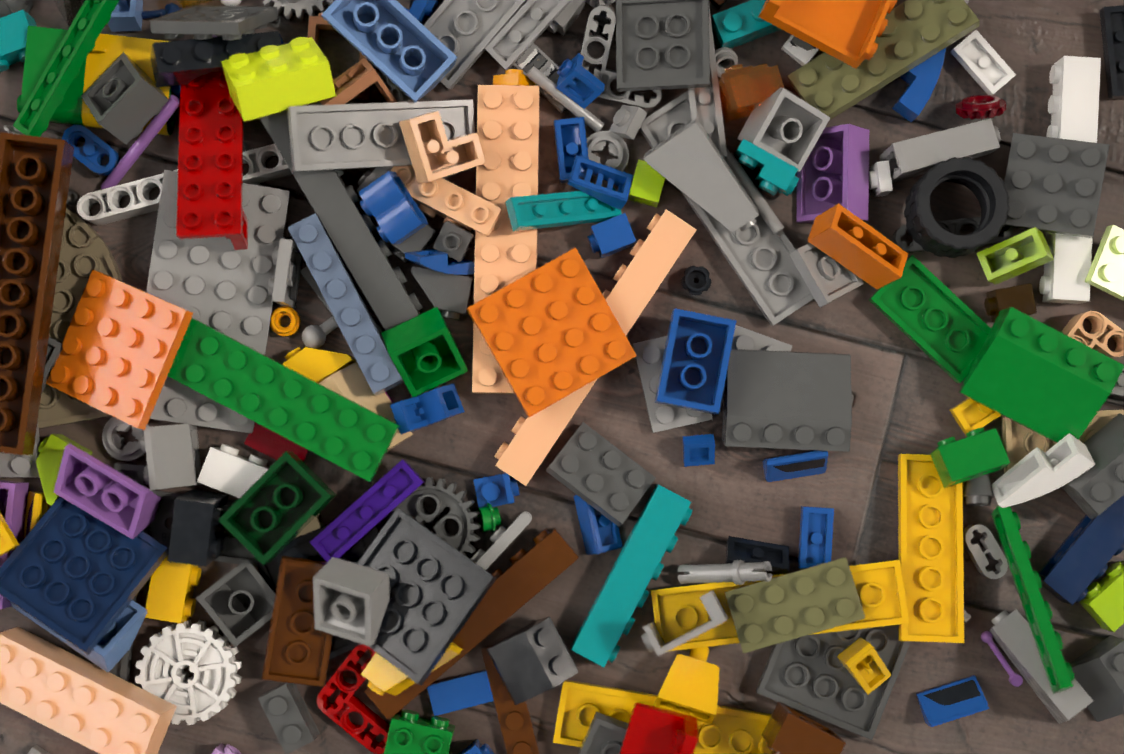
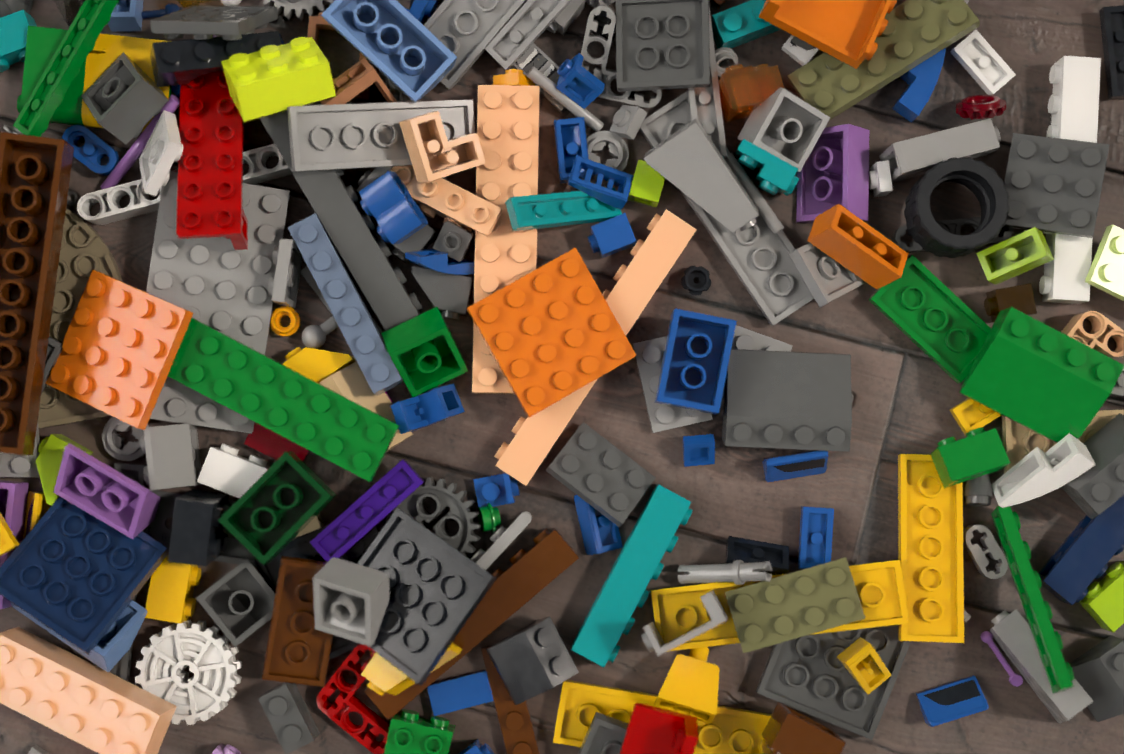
(160, 153): none -> white plate

